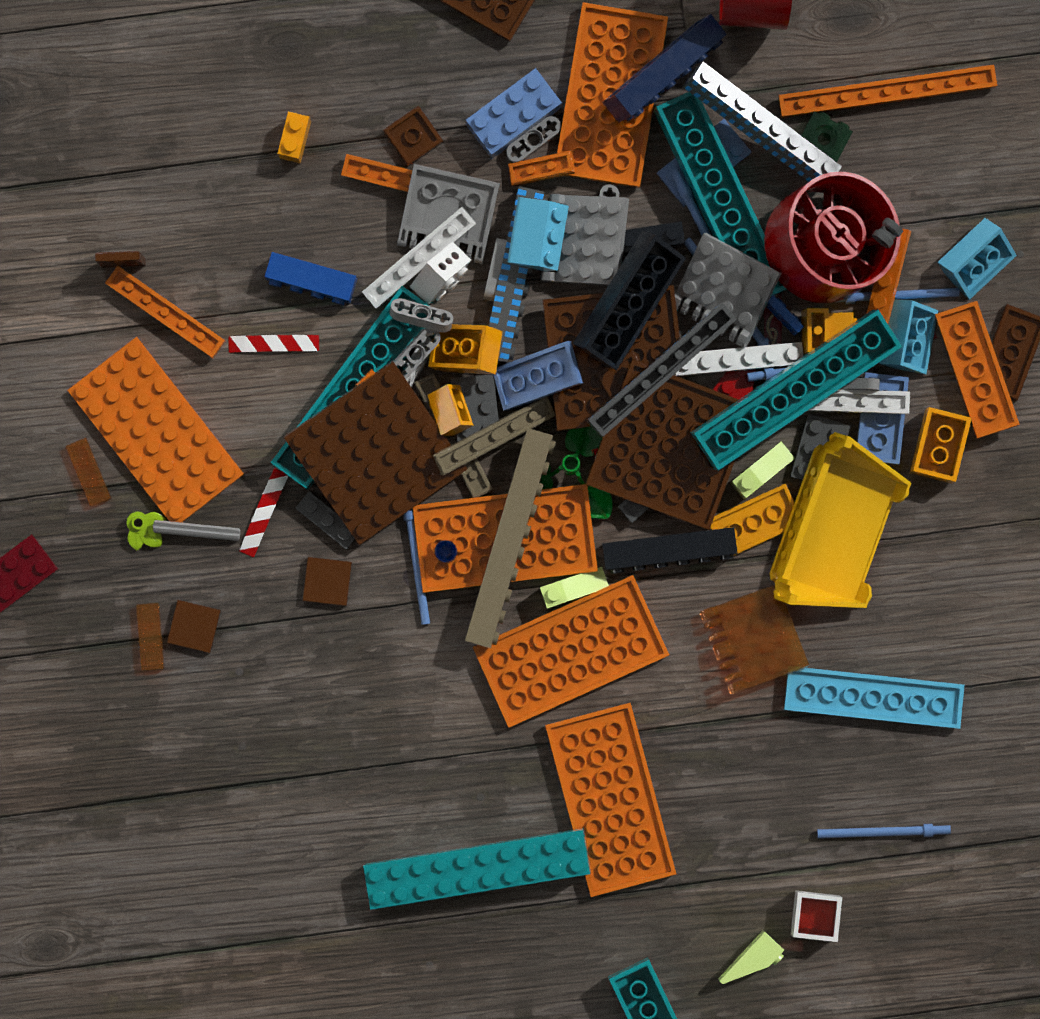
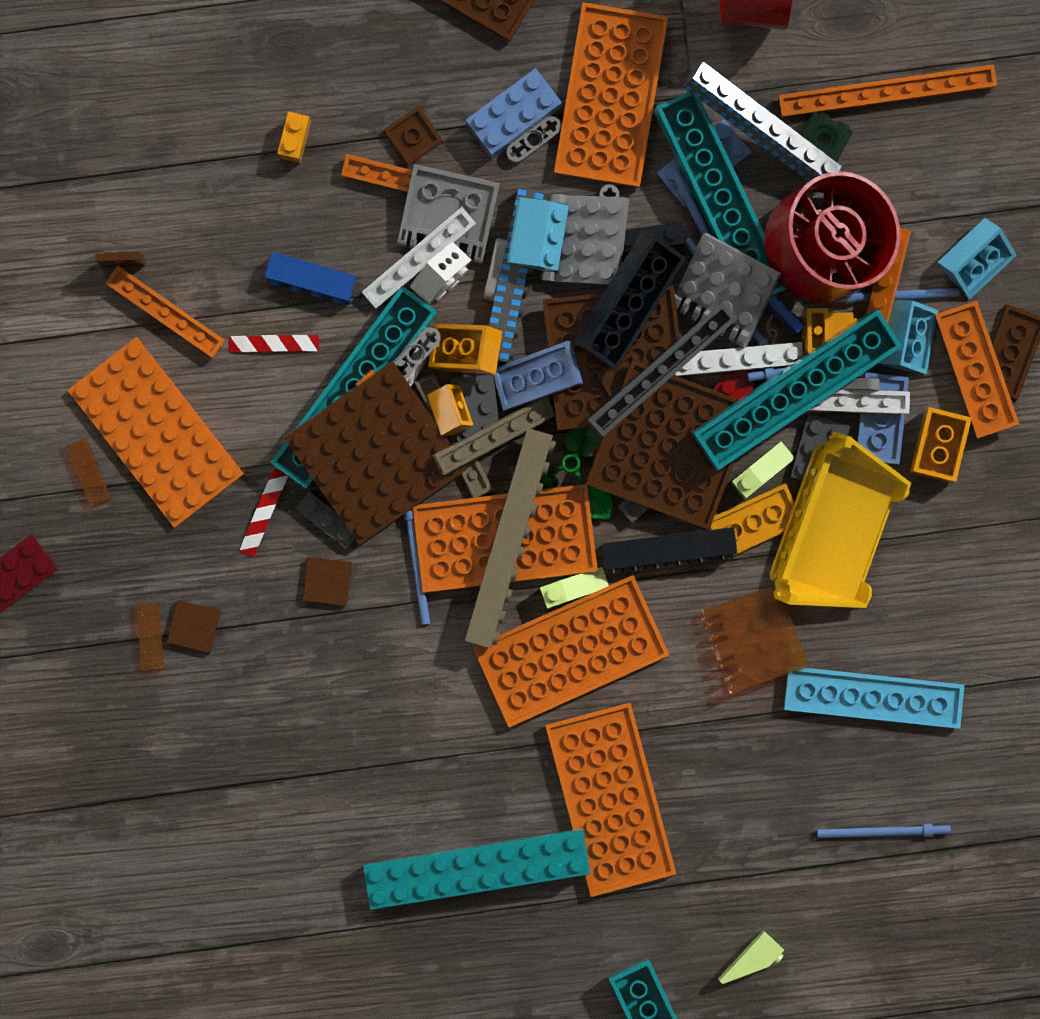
(144, 532): lime plate -> none
(196, 530): light grey axle -> none
(408, 306): light grey beam -> none
(443, 550): clear blue wheel -> none
(541, 168): orange tile -> none
(665, 69): dark blue brick -> none
(816, 916): piece -> none
(887, 233): dark grey wheel -> none

